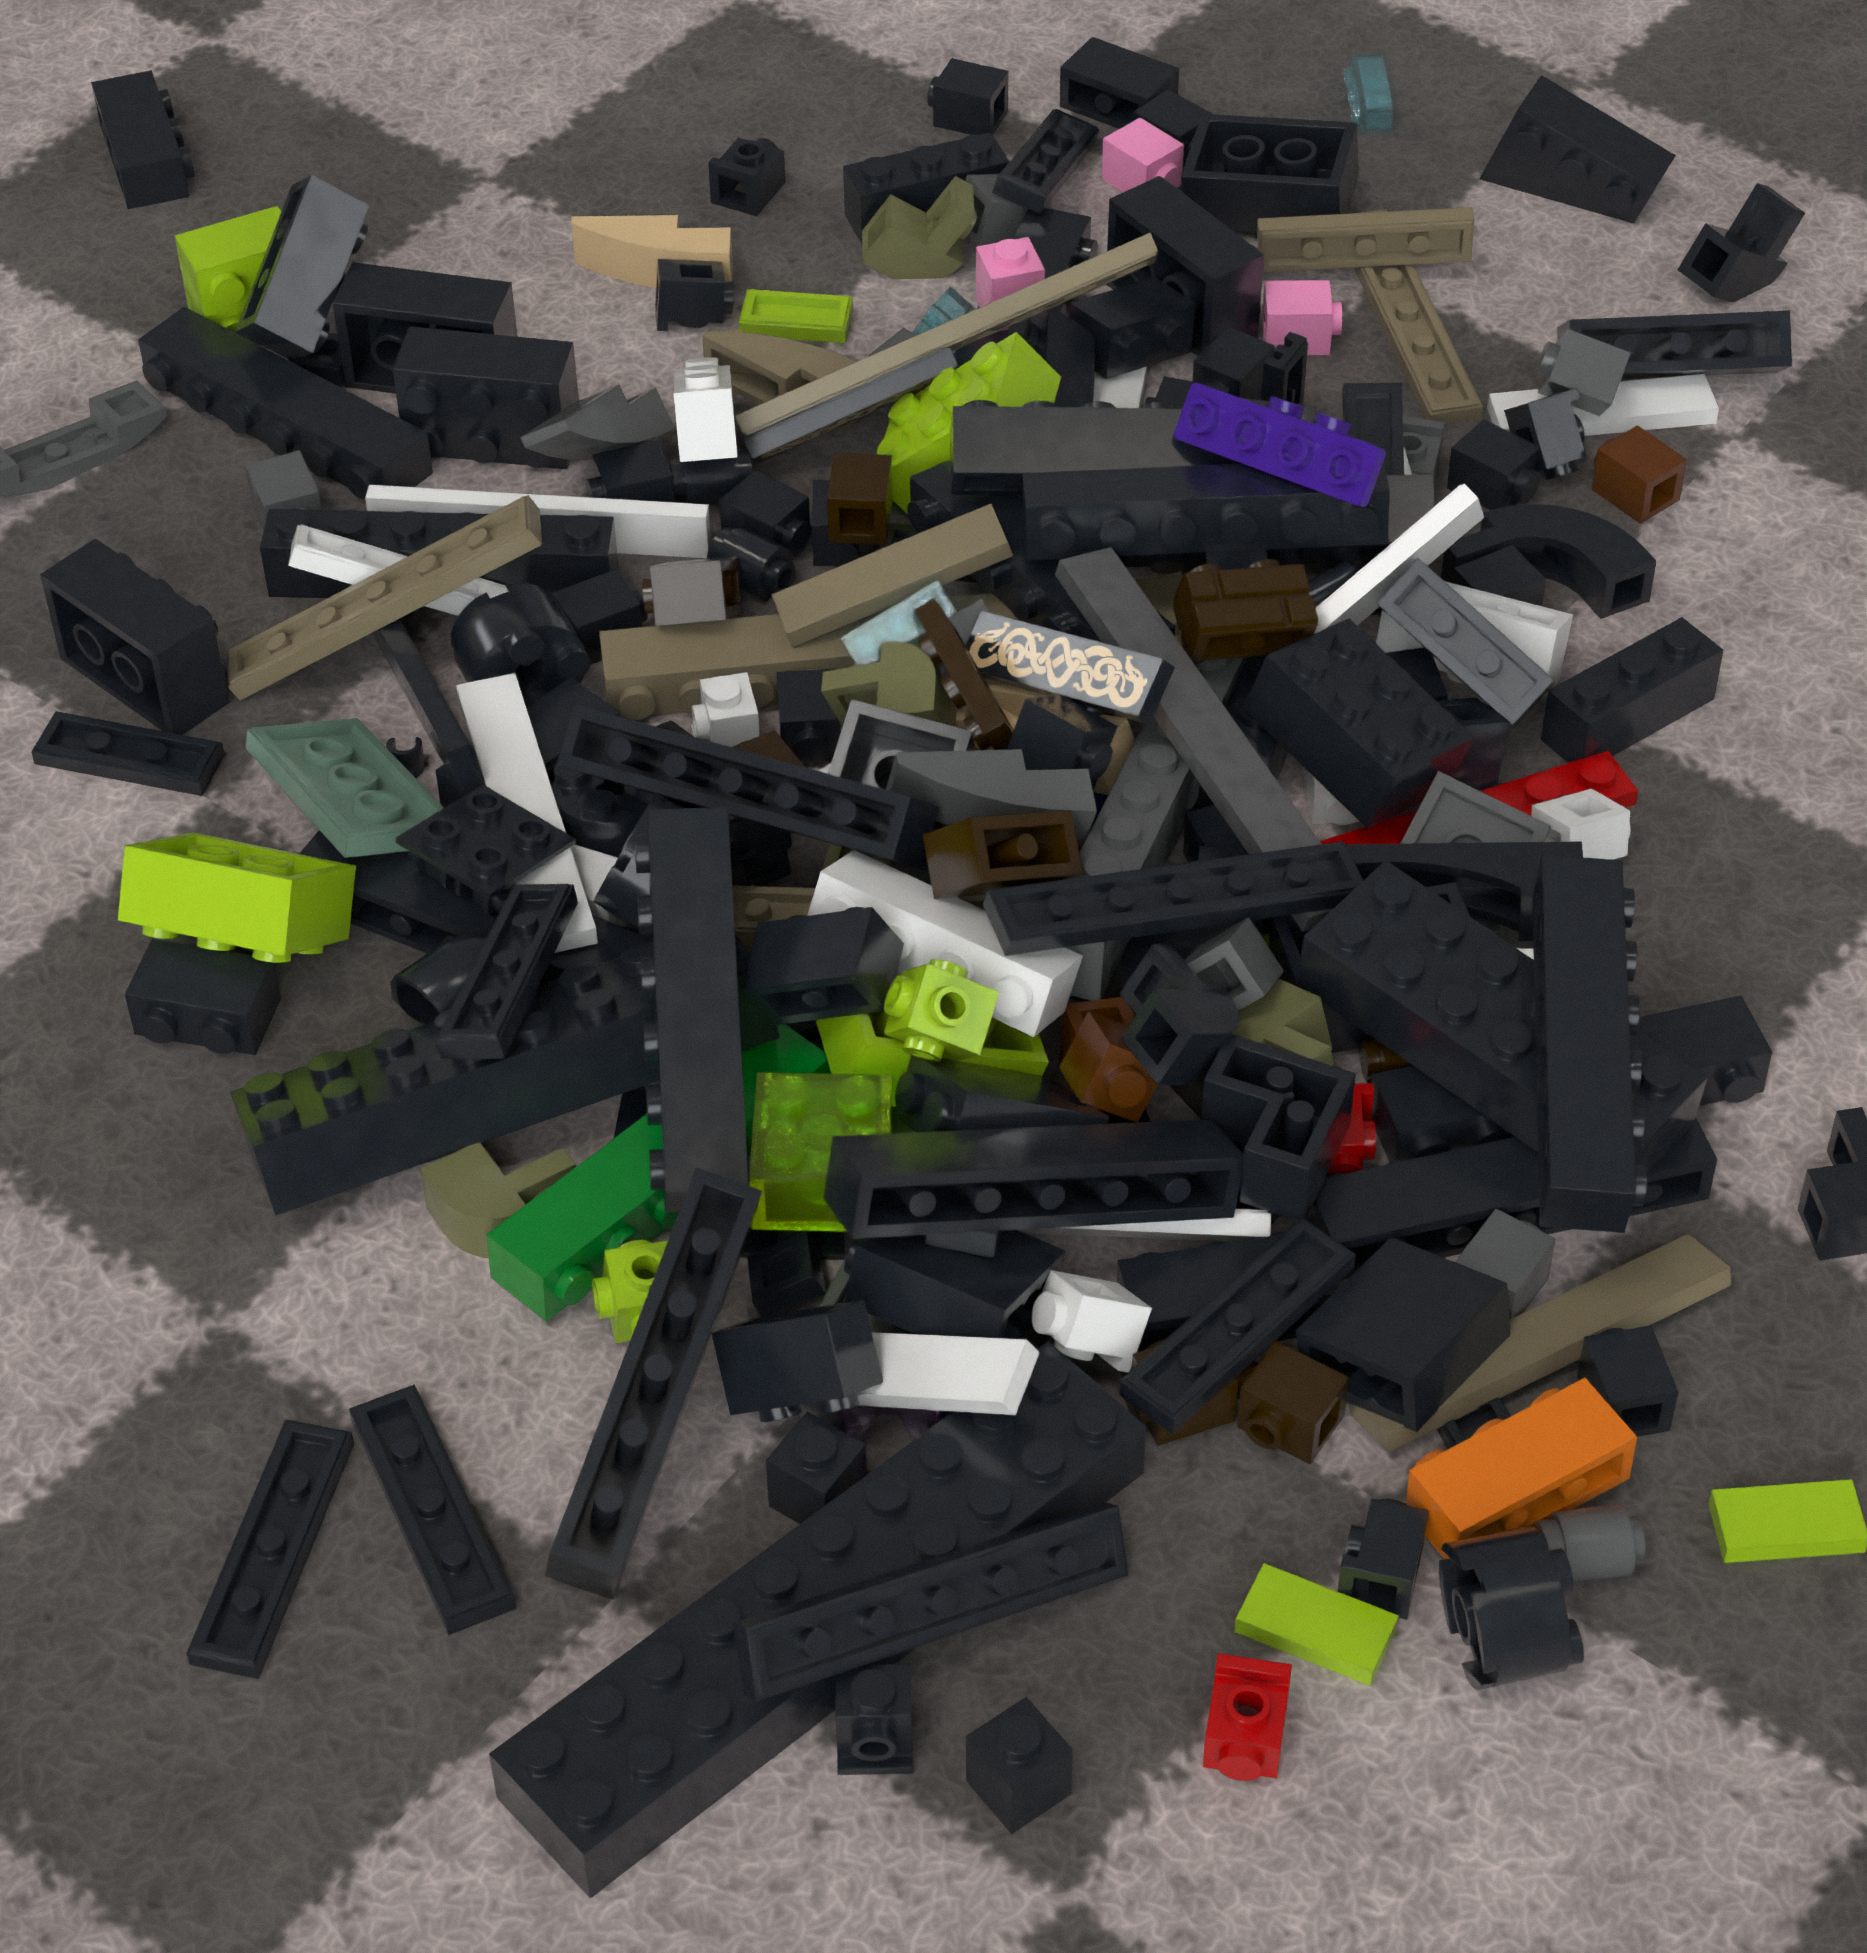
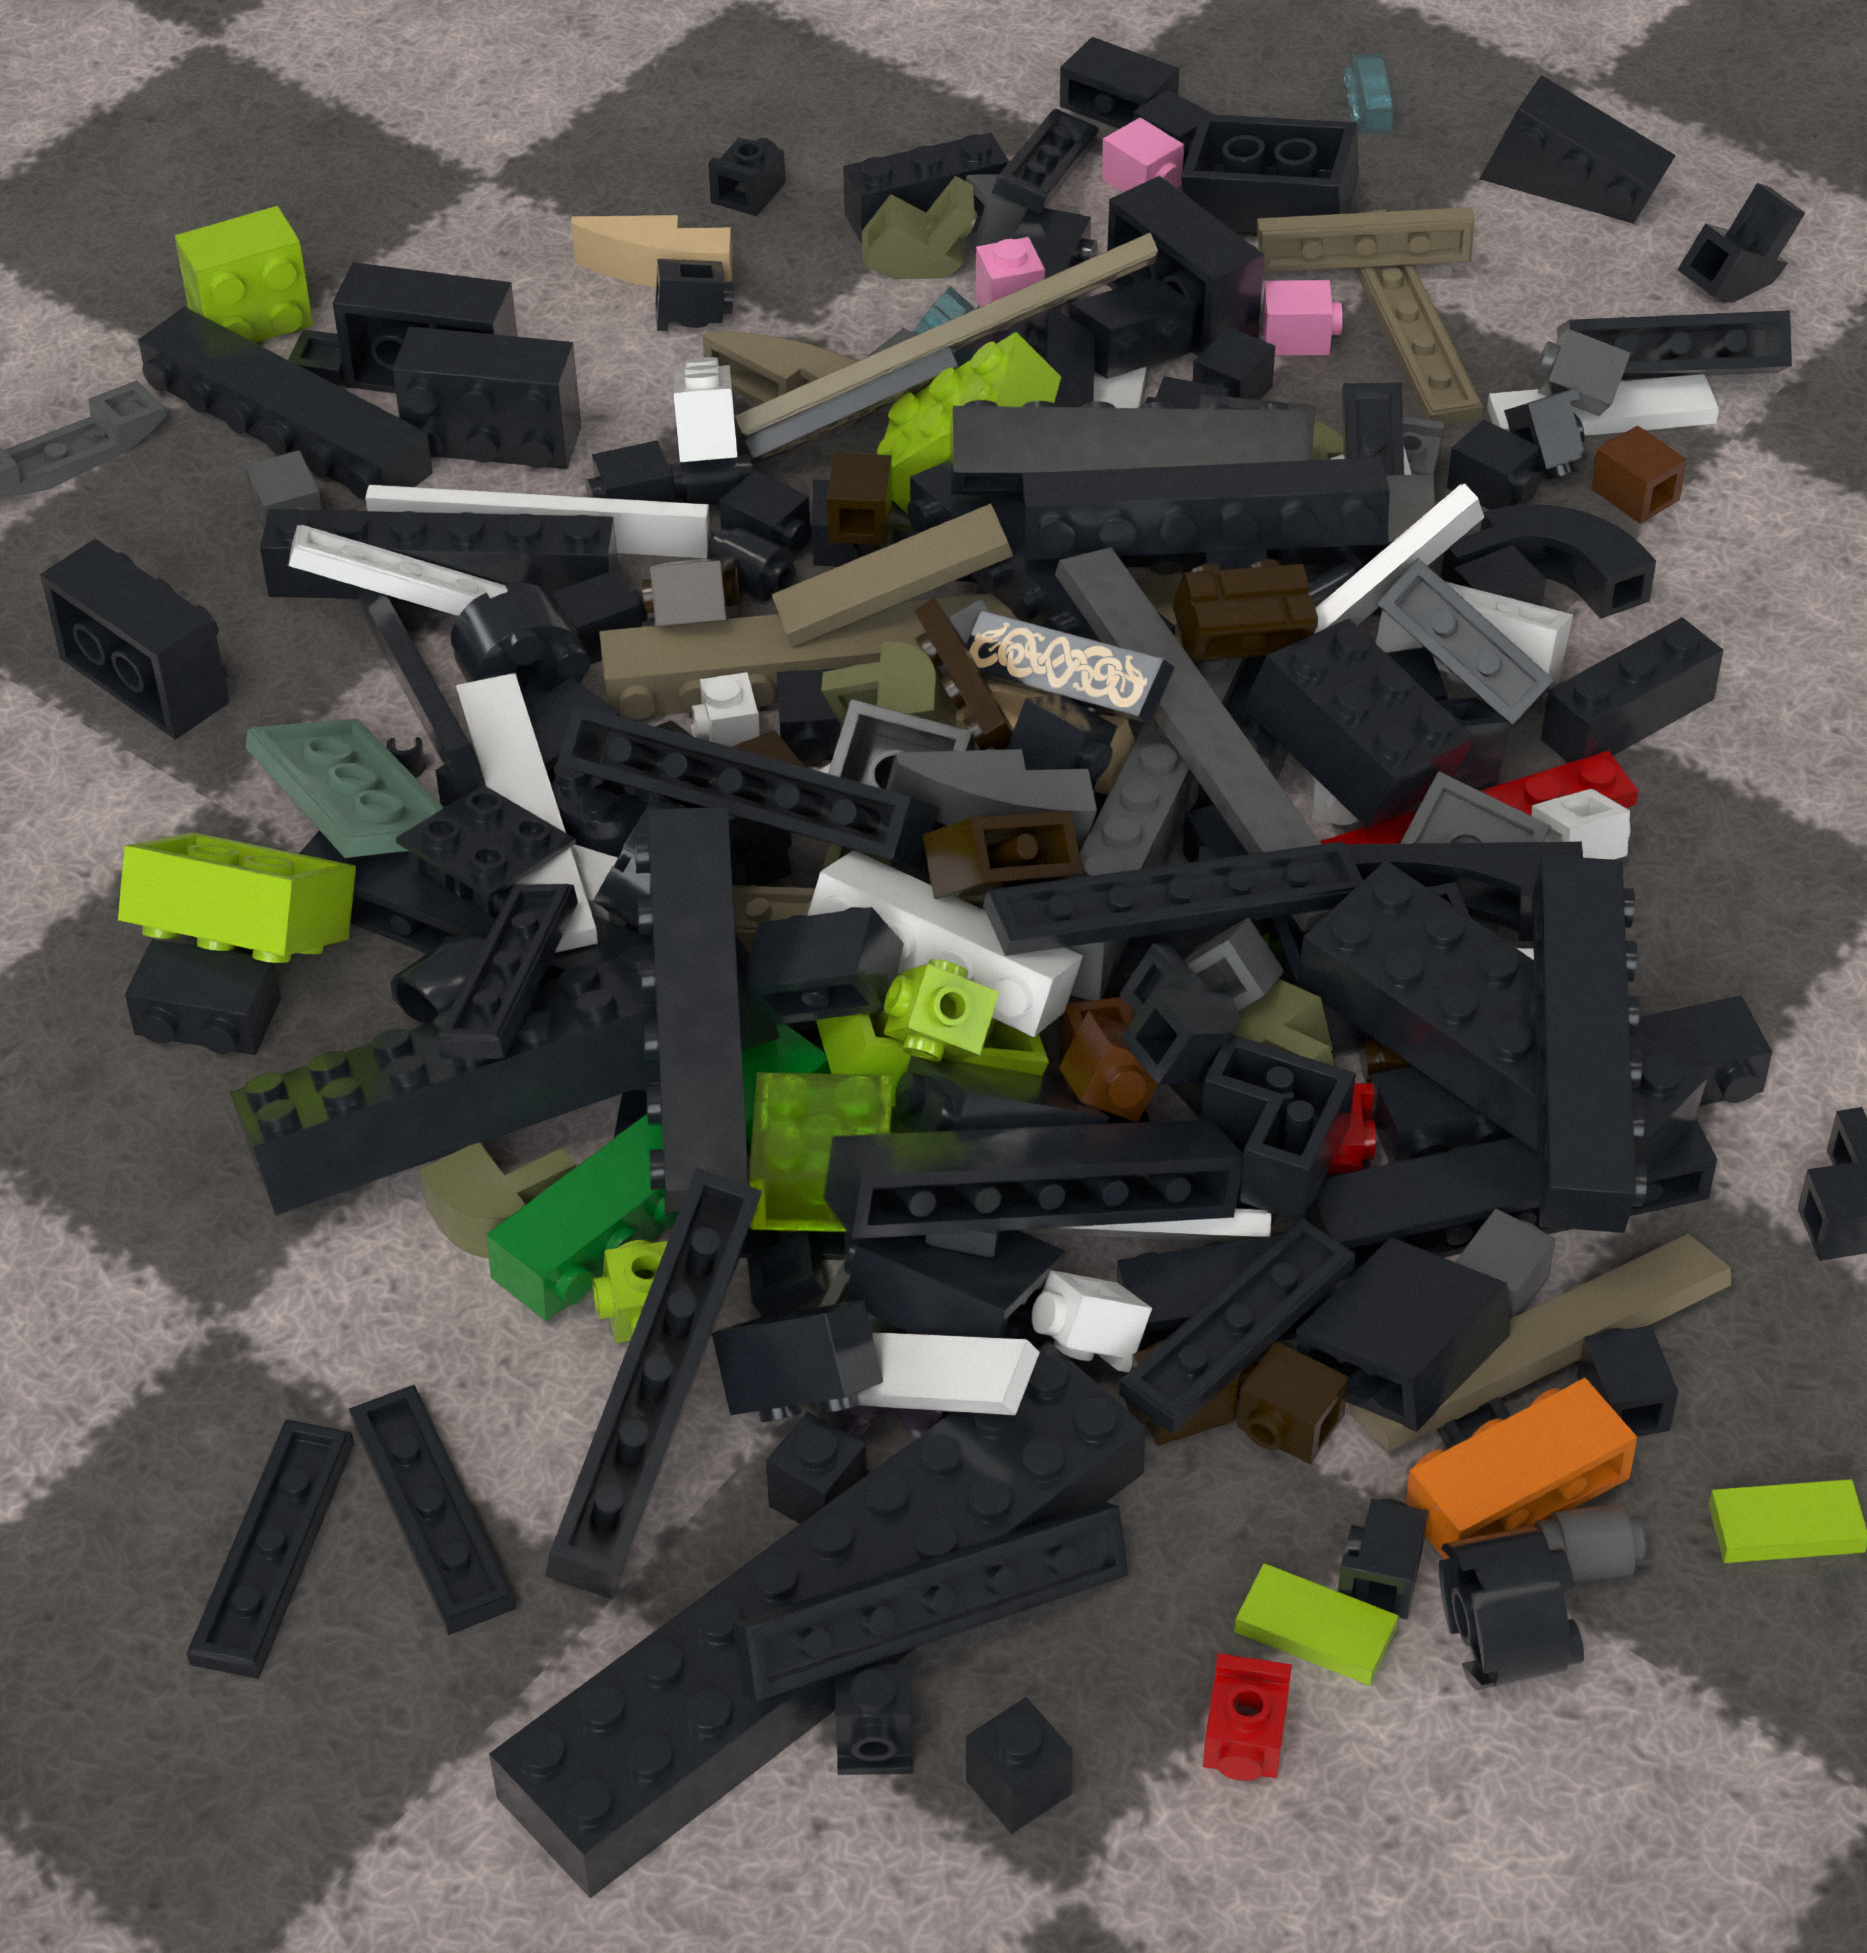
(128, 753): black tile -> none
(143, 139): black brick -> none
(303, 269): brick -> none
(384, 597): dark tan tile -> none
(600, 425): dark grey slope -> none
(796, 315): lime tile -> none
(894, 624): clear light blue piece -> none
(969, 97): black brick -> none
(1281, 442): dark purple bracket -> none
(1286, 371): black tile -> none

